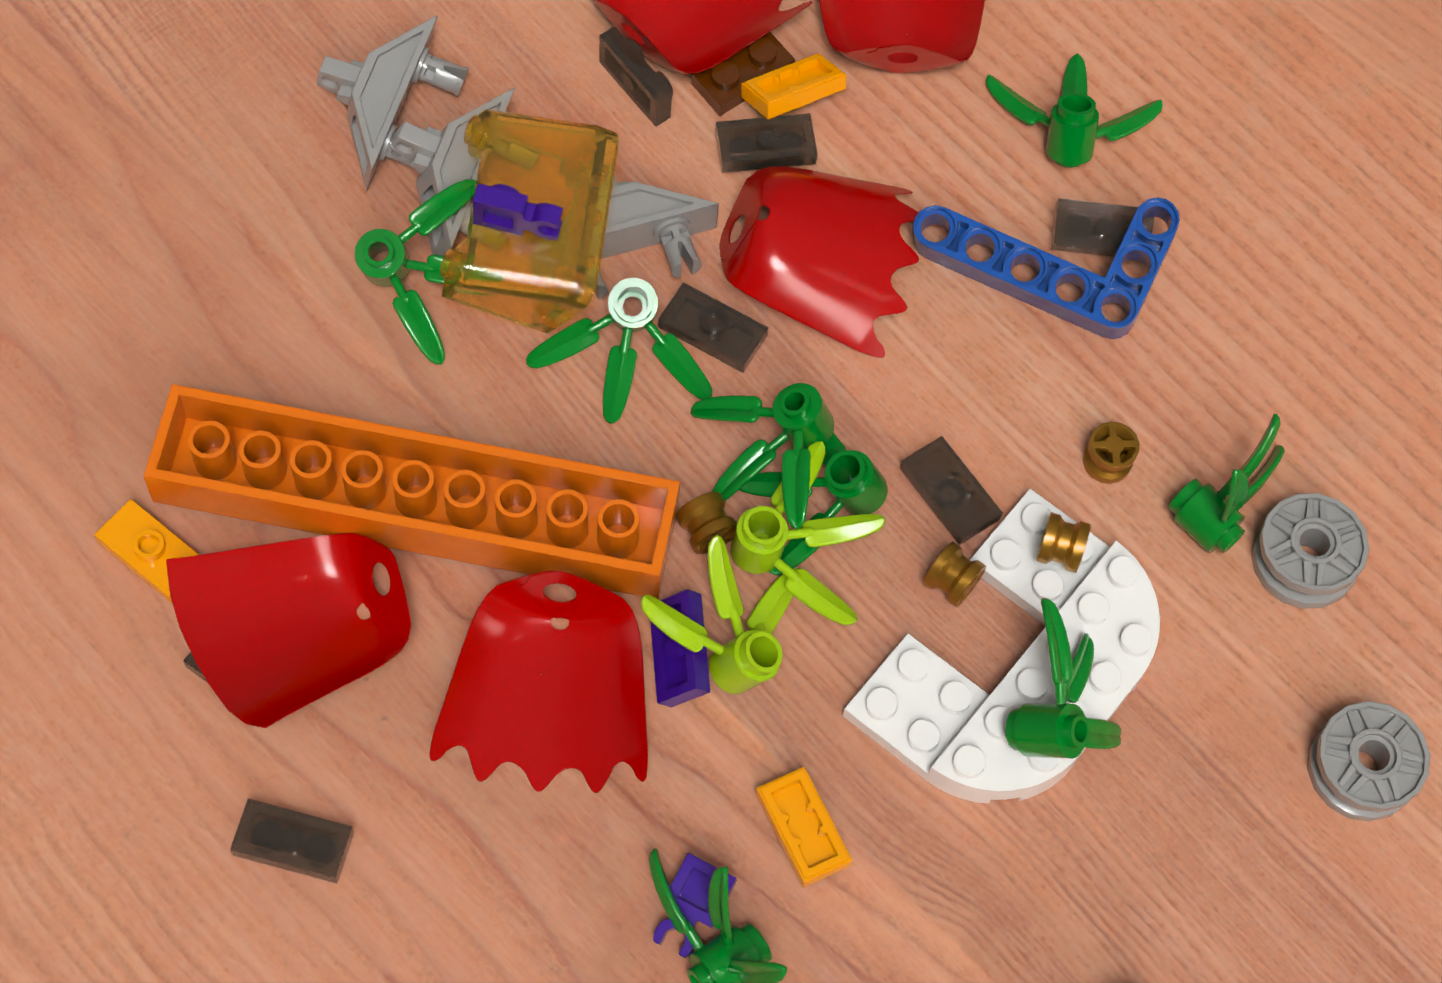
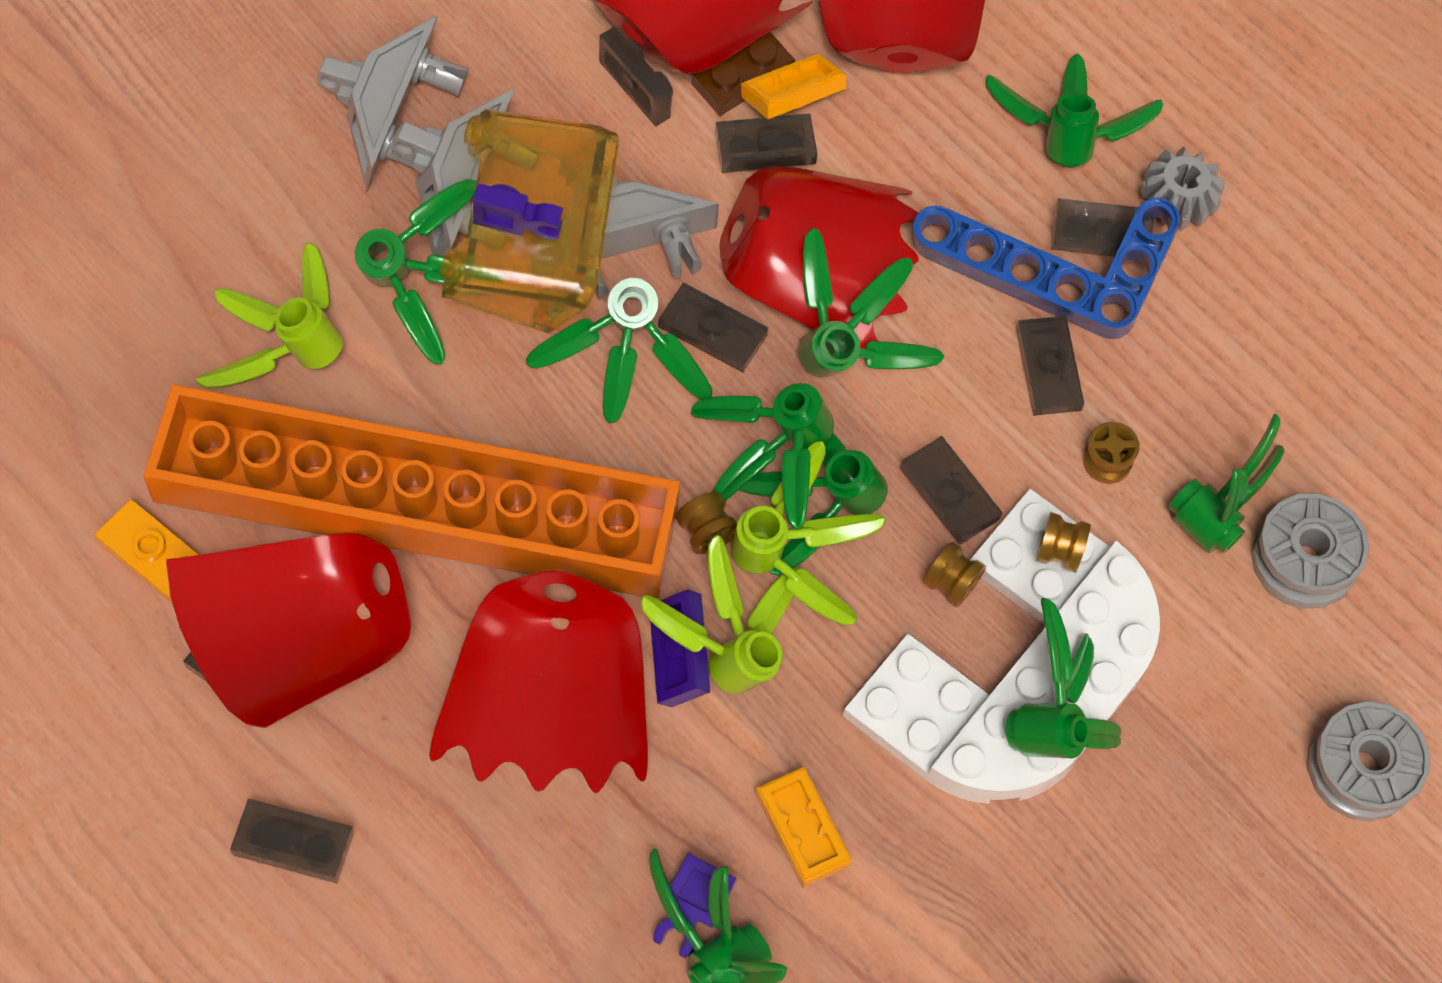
(298, 323): none -> lime plant
(841, 337): none -> green plant
(1049, 365): none -> clear smoke plate
(1186, 184): none -> light grey gear

